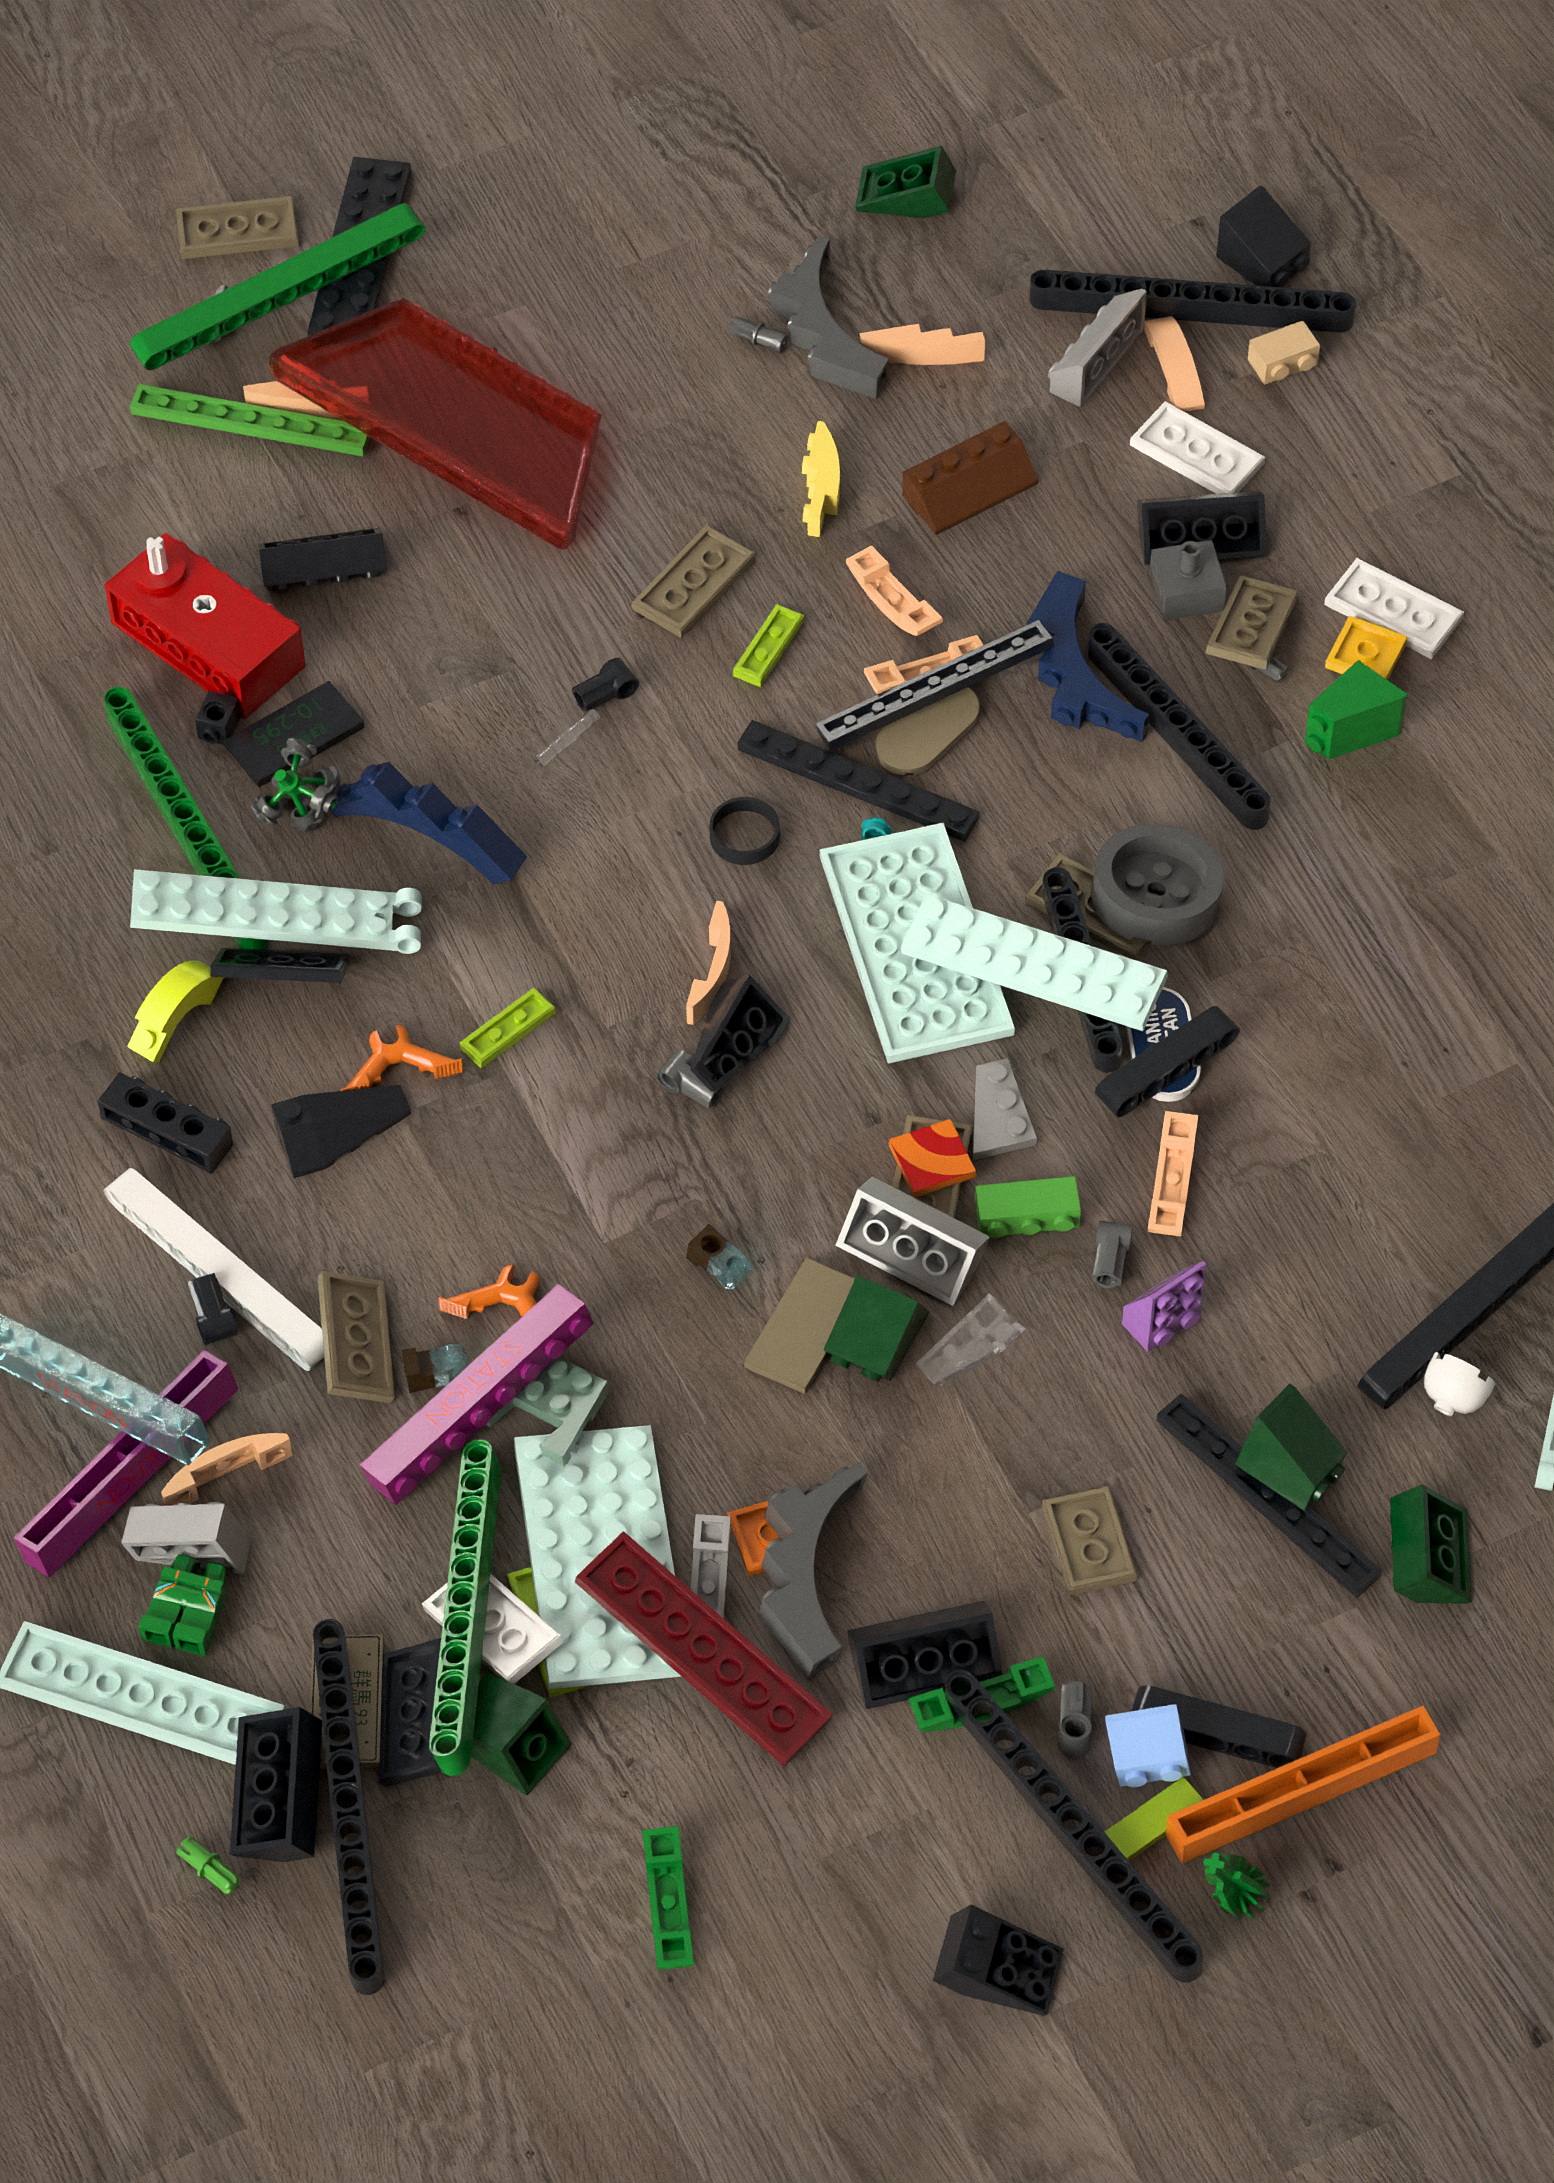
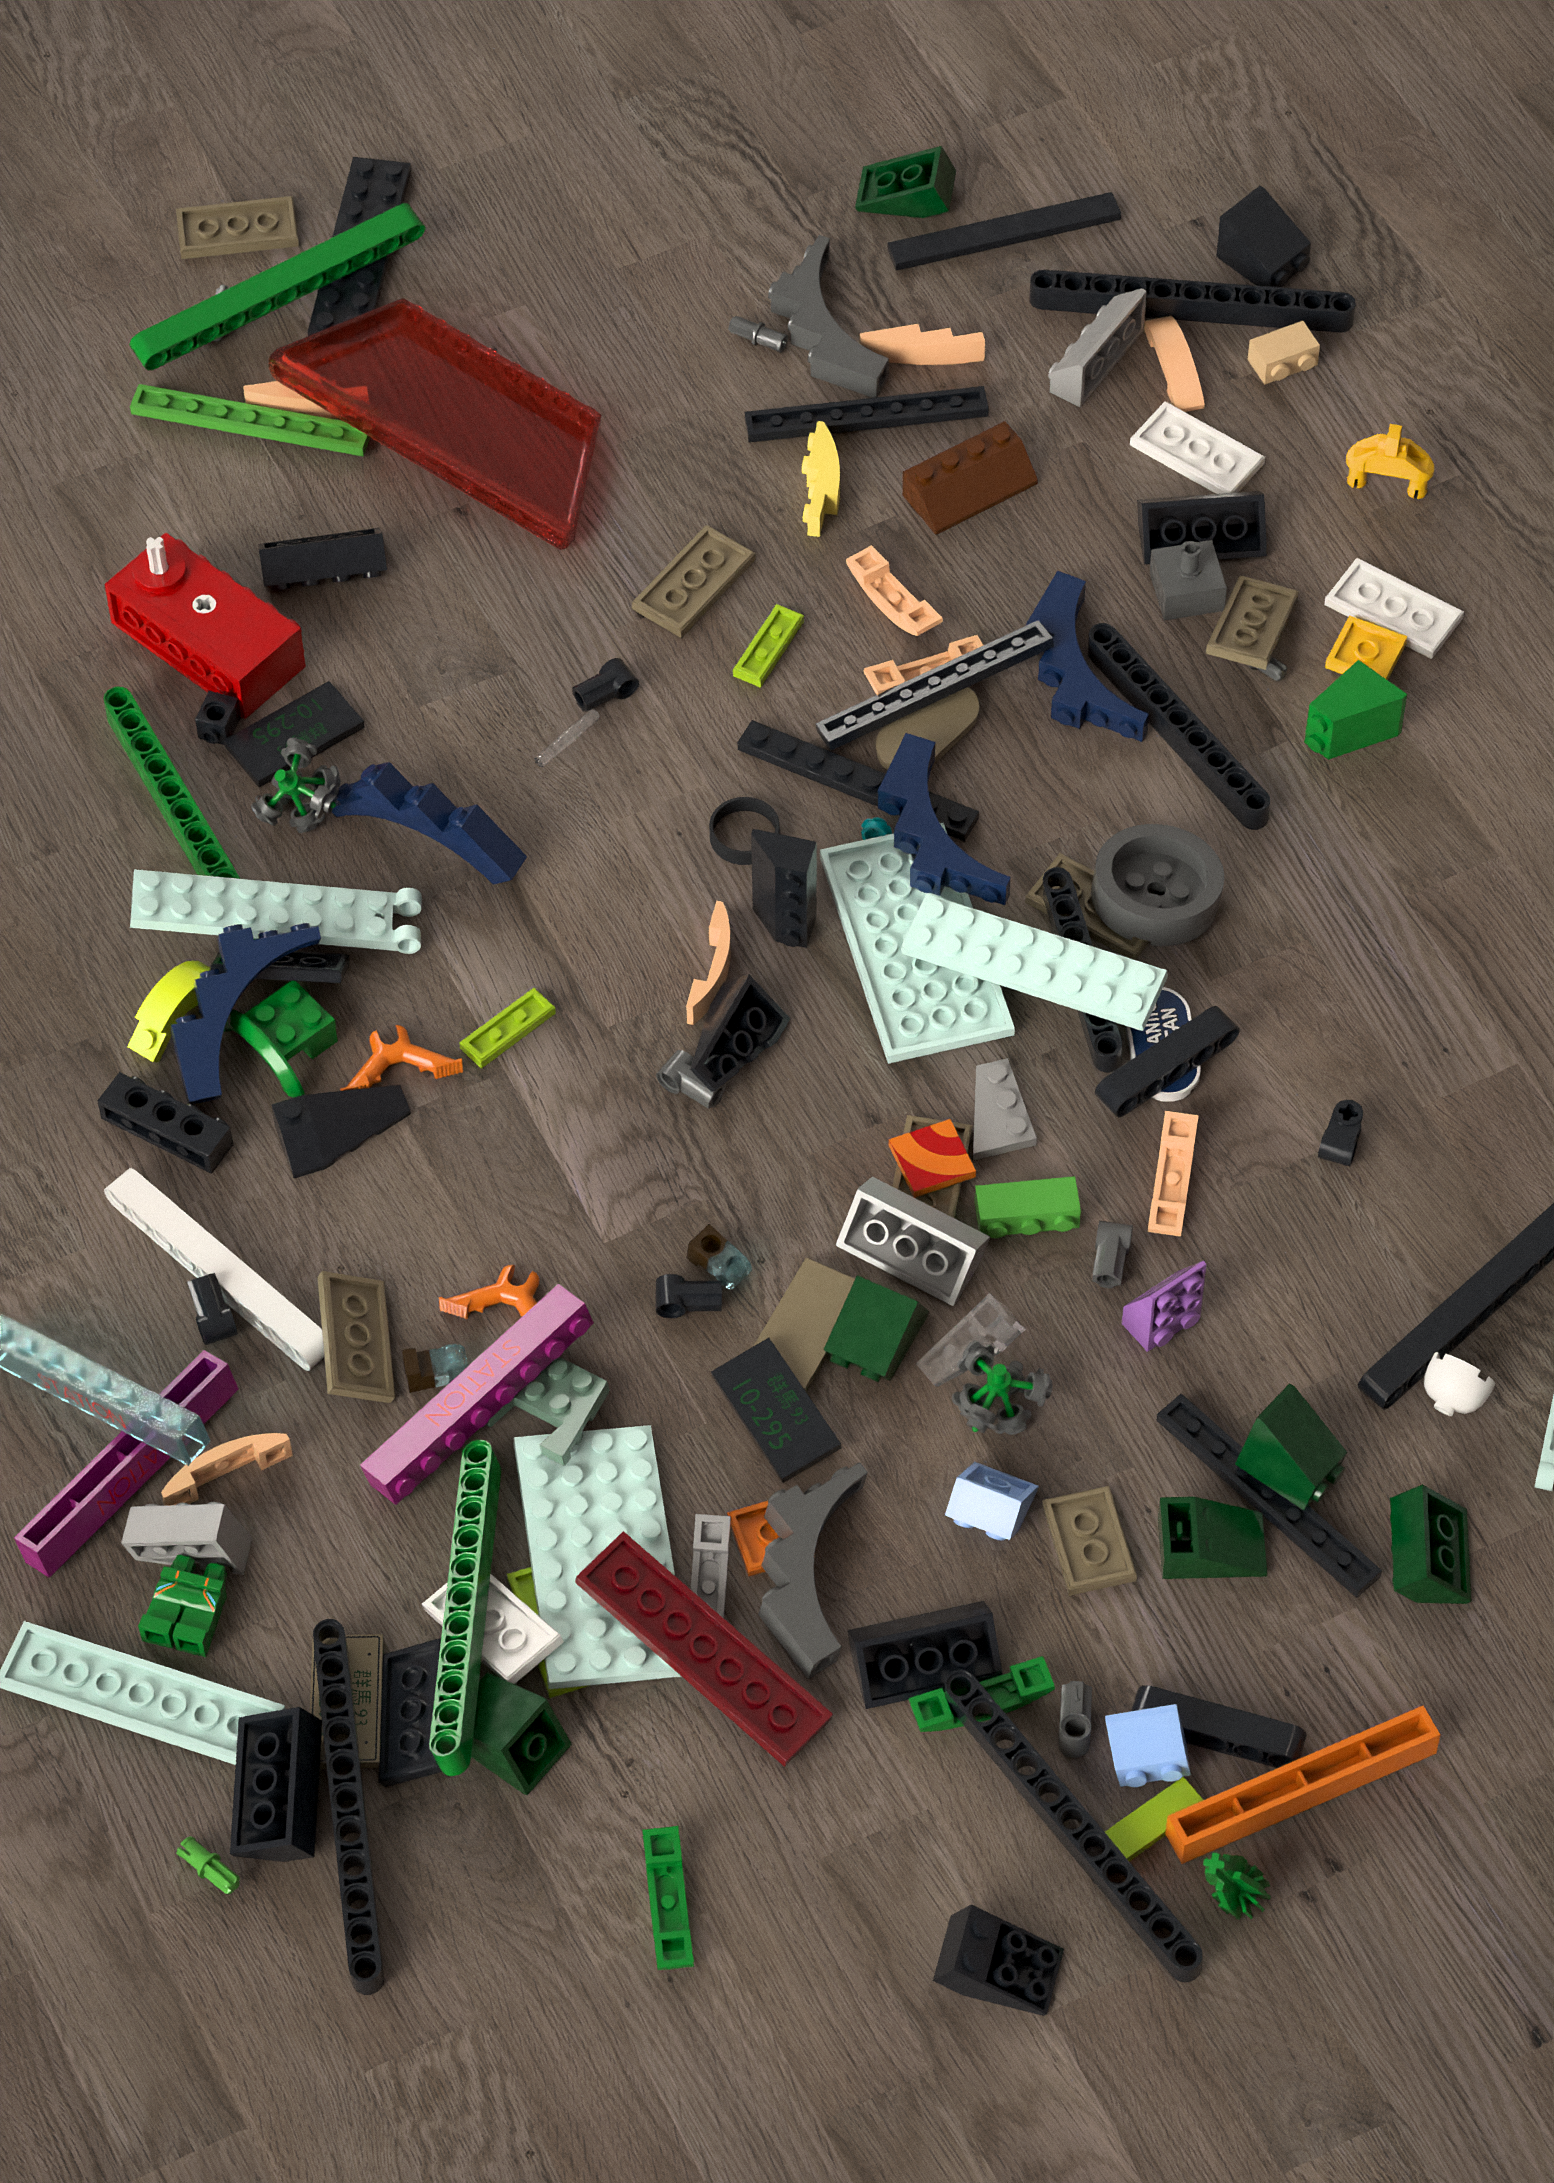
(243, 960): none -> dark blue arch
(284, 1027): none -> green piece
(677, 1296): none -> black piece
(776, 1410): none -> black tile
(784, 886): none -> black slope
(867, 413): none -> black plate
(918, 831): none -> dark blue arch
(990, 1501): none -> slope
(1002, 1383): none -> dark grey plant
(1004, 231): none -> black tile
(1209, 1539): none -> dark green slope
(1342, 1133): none -> black piece
(1391, 457): none -> yellow connector

